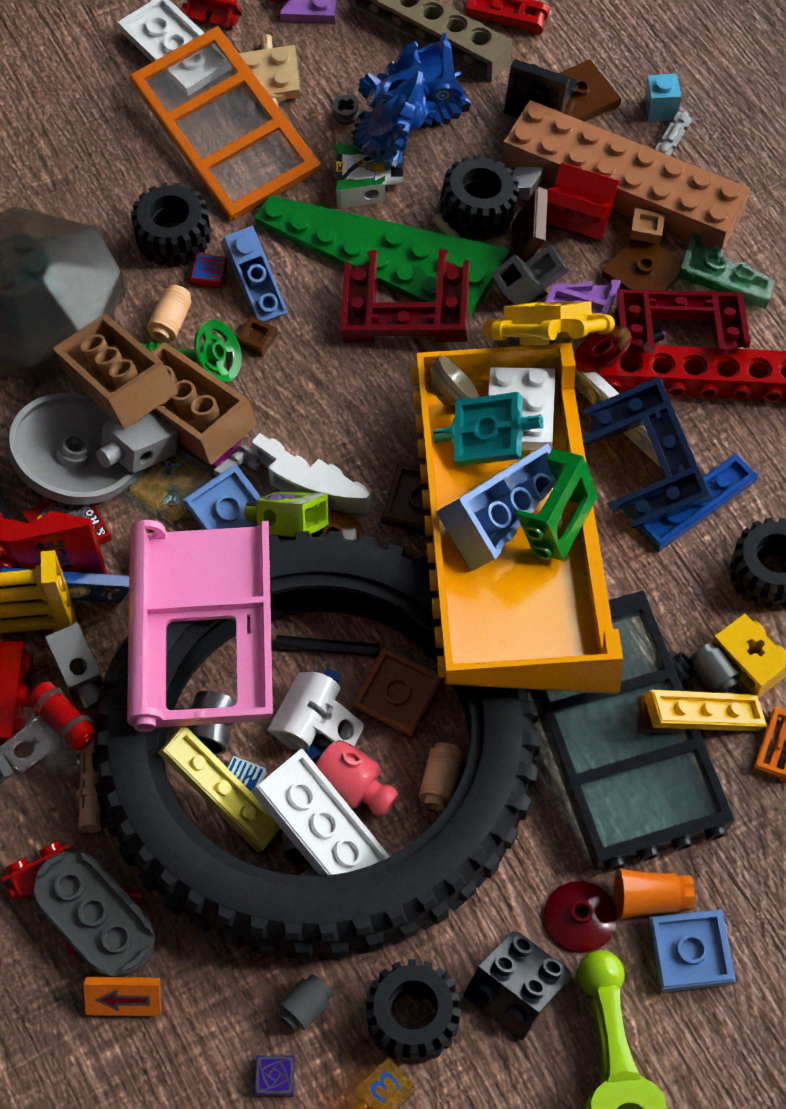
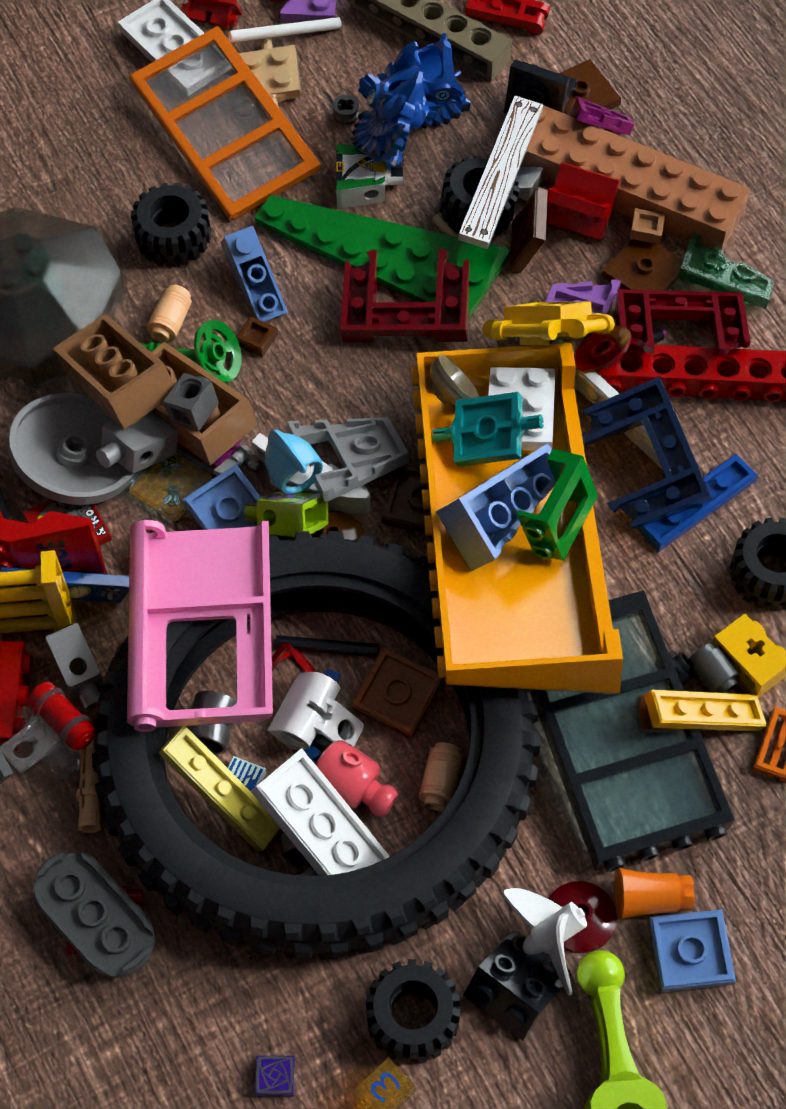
(24, 873): red hinge -> none
(122, 996): orange tile -> none
(191, 401): none -> dark grey brick
(209, 270): tile -> none
(279, 656): none -> red piece
(284, 29): none -> white bar
(288, 455): none -> medium azure piece
(304, 1003): dark grey brick -> none
(364, 448): none -> light grey wing
(500, 172): none -> white tile
(528, 280): dark grey brick -> none
(549, 925): none -> white piece
(602, 117): none -> magenta wing
(662, 97): medium azure brick -> none
(673, 133): light grey axle -> none

